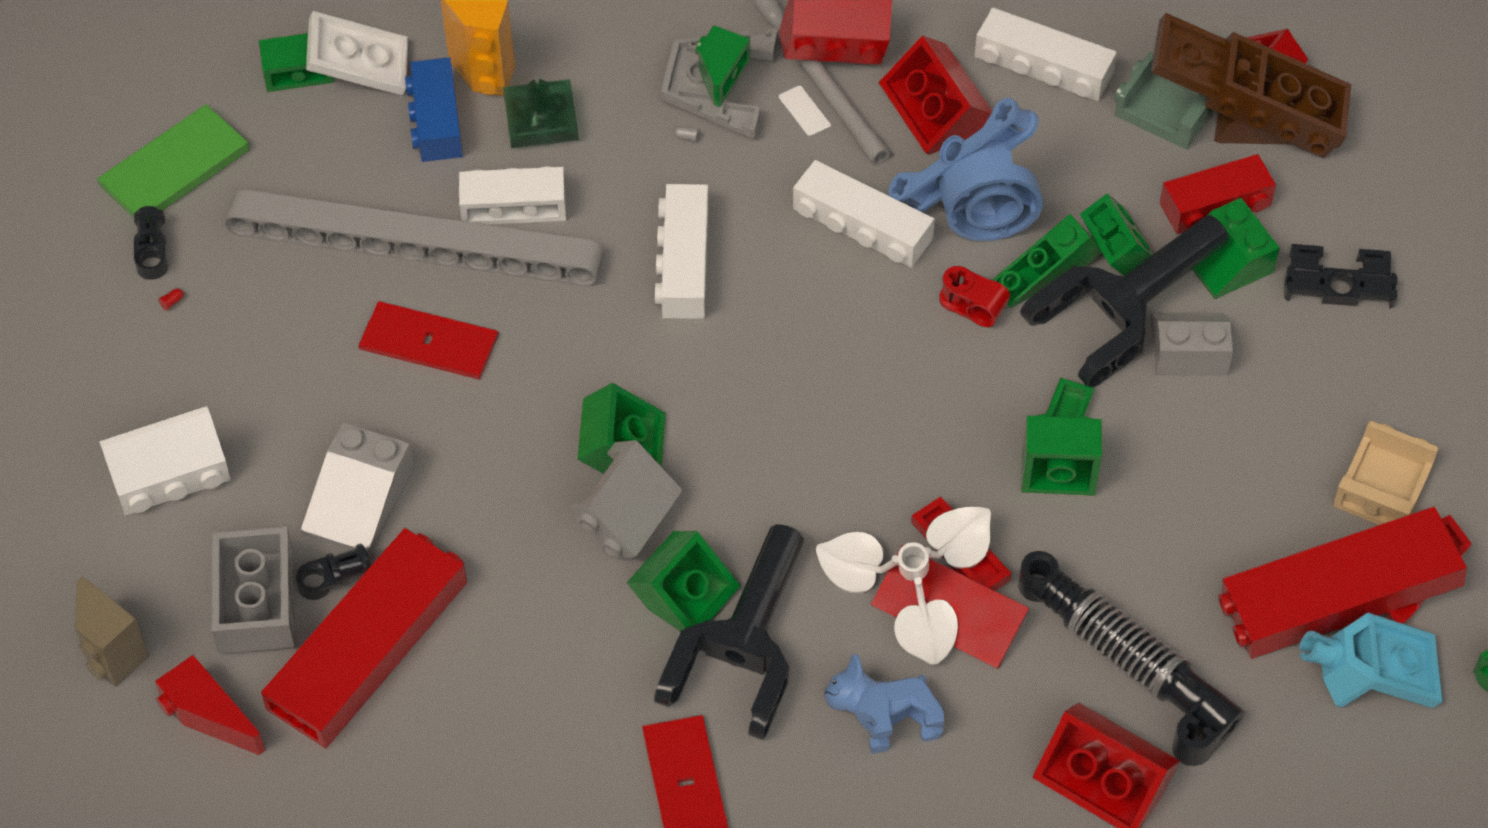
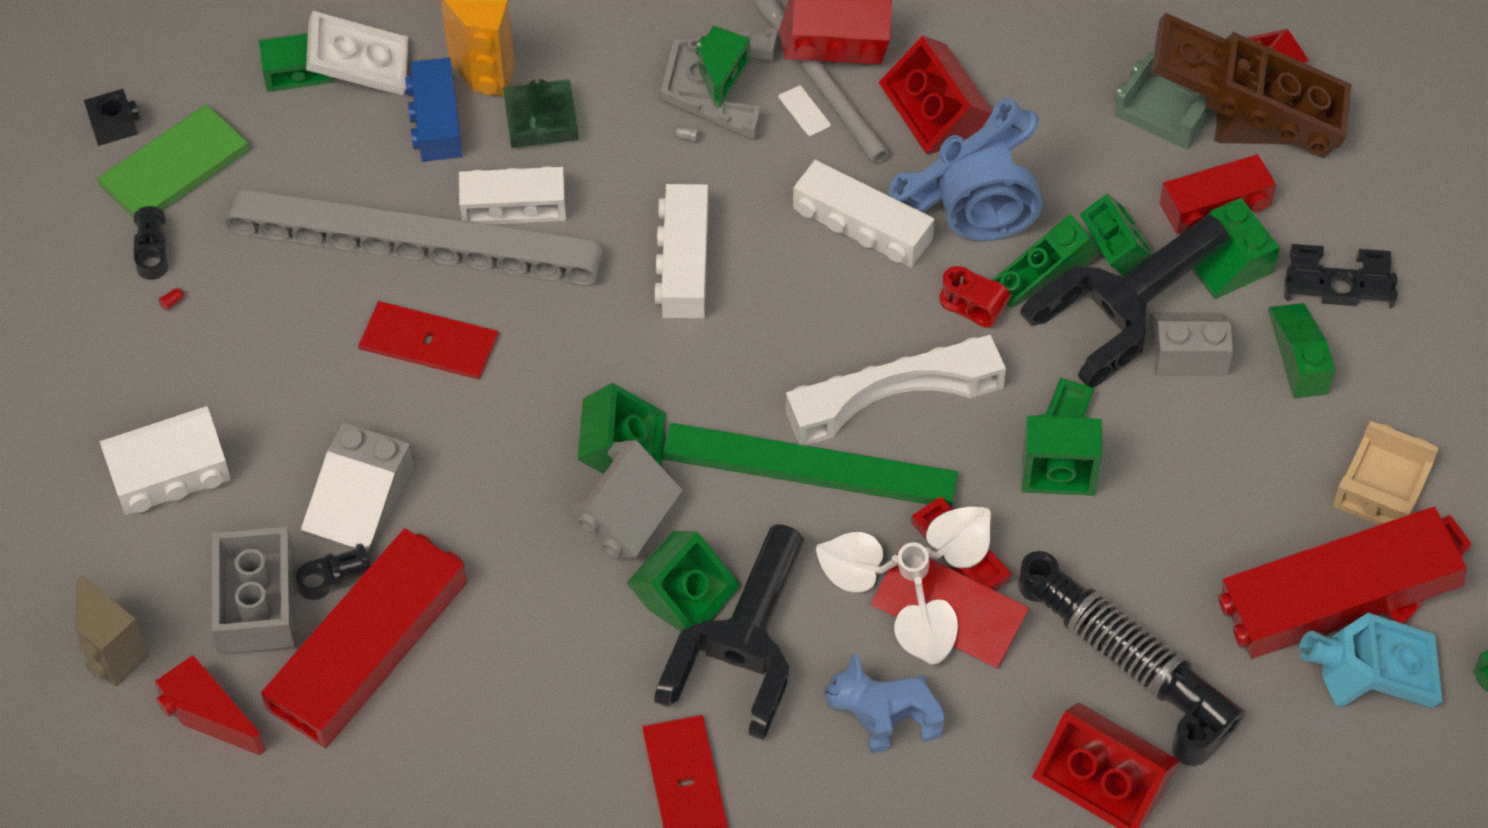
(112, 116): none -> black brick
(809, 464): none -> green tile
(961, 369): none -> white arch
(1045, 54): white brick -> none
(1302, 350): none -> green slope

